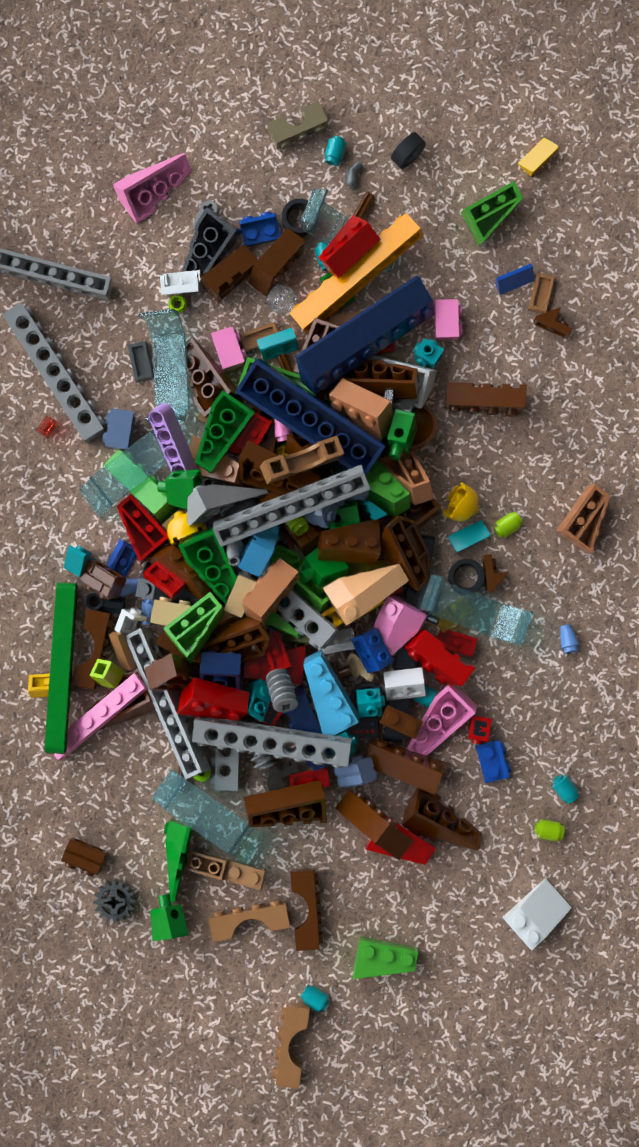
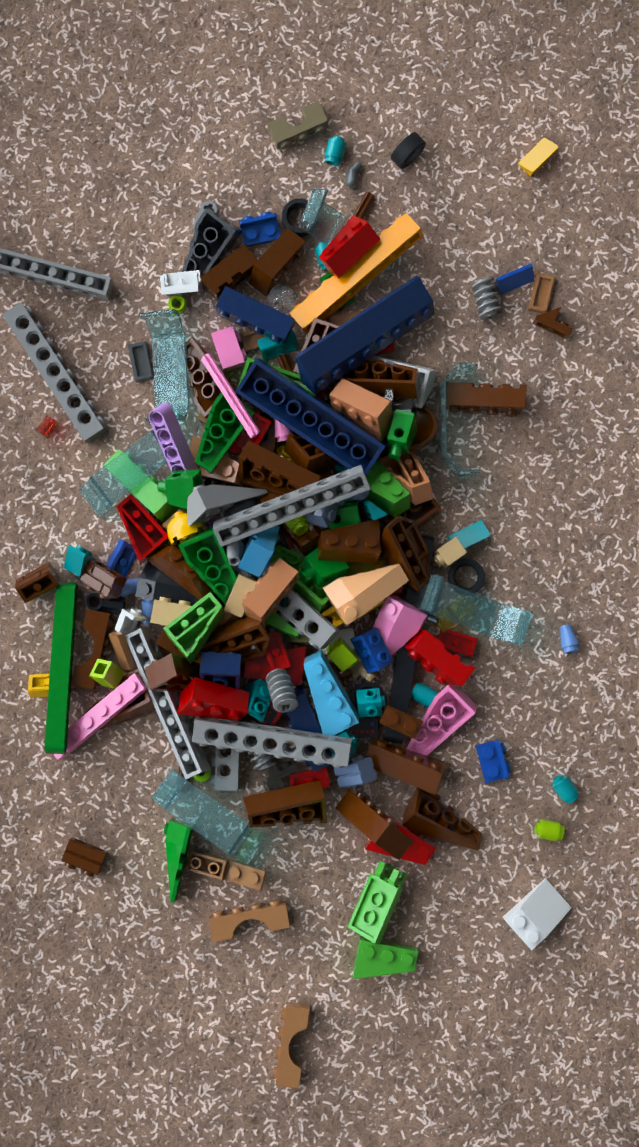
(37, 582): none -> reddish brown brick
(105, 901): dark grey gear -> none
(119, 429): sand blue brick -> none
(147, 187): bright pink wedge -> none
(164, 579): red plate -> none
(168, 920): green torso -> none
(230, 395): none -> bright pink axle
(254, 315): none -> dark blue wedge
(304, 460): medium nougat arch -> none
(307, 934): reddish brown arch -> none
(315, 998): teal brick -> none
(342, 654): none -> lime brick
(377, 902): none -> bright green tile
(404, 683): white hinge -> none
(428, 353): teal brick -> none
(447, 320): bright pink brick -> none
(449, 553): none -> tan slope
(460, 368): none -> clear light blue windscreen
(462, 503): yellow cylinder -> none
(479, 729): red brick -> none
(486, 298): none -> light grey piece
(490, 211): bright green wedge -> none
(492, 579): reddish brown slope -> none
(508, 524): lime brick -> none
(584, 518): nougat wedge -> none

